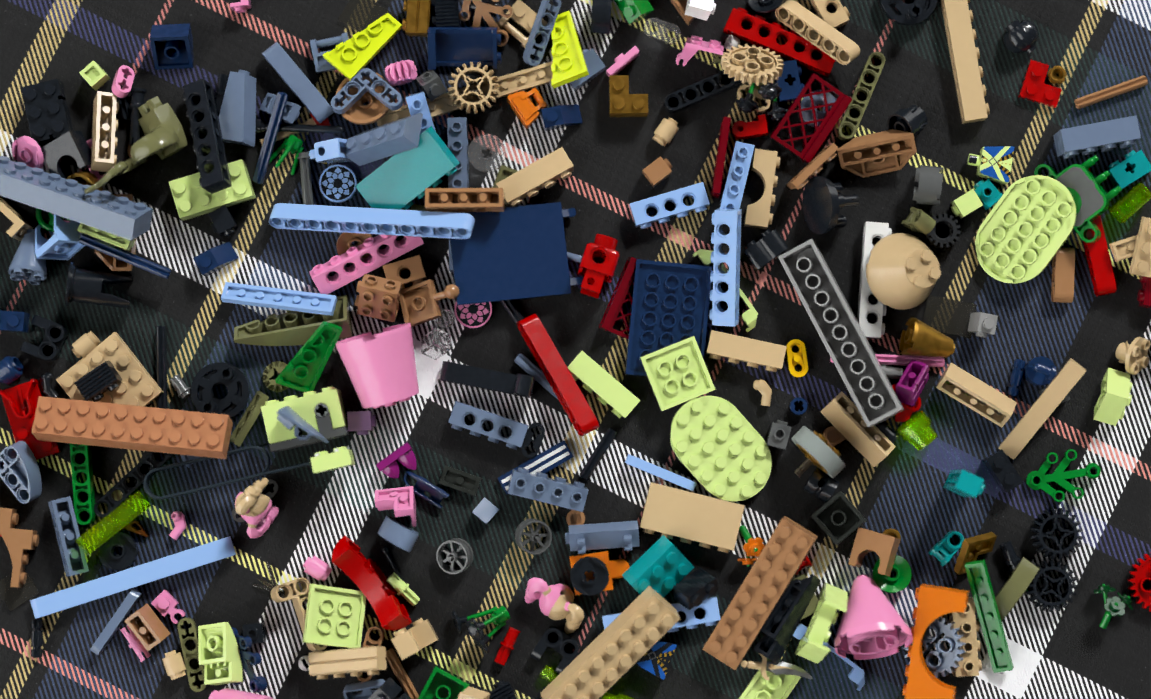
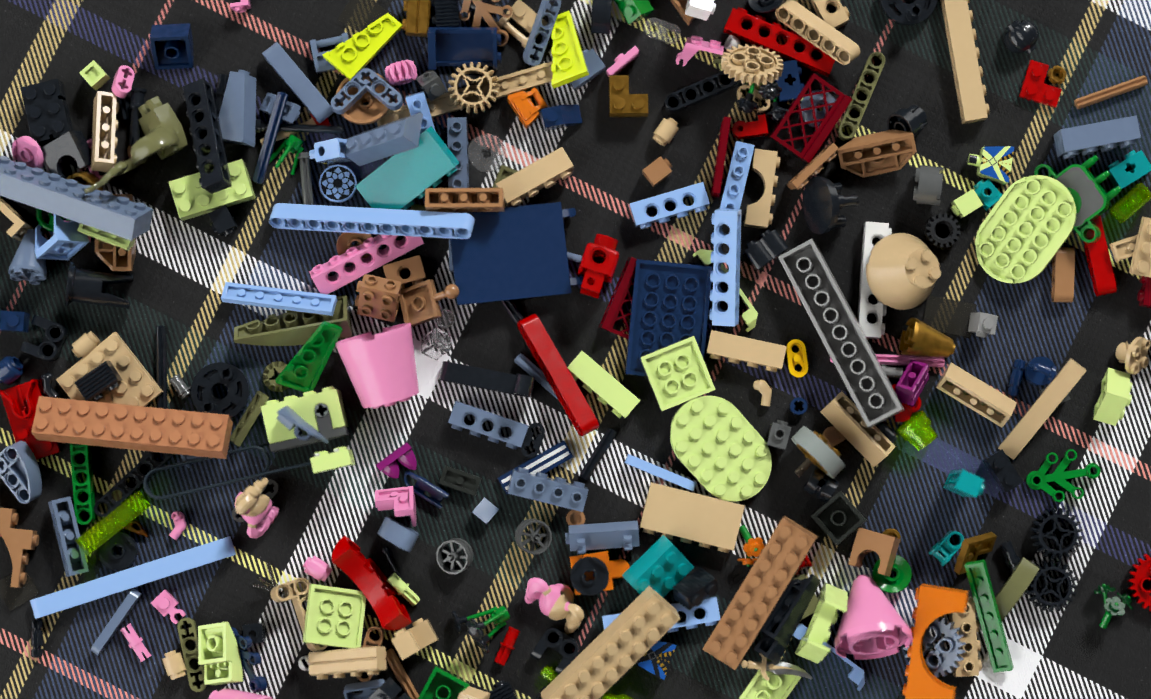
(124, 256): dark blue axle -> none
(147, 627): medium nougat brick -> none
(215, 258): dark blue slope -> none
(361, 422): lavender brick -> none
(473, 314): tile -> none
(919, 221): olive piece -> none

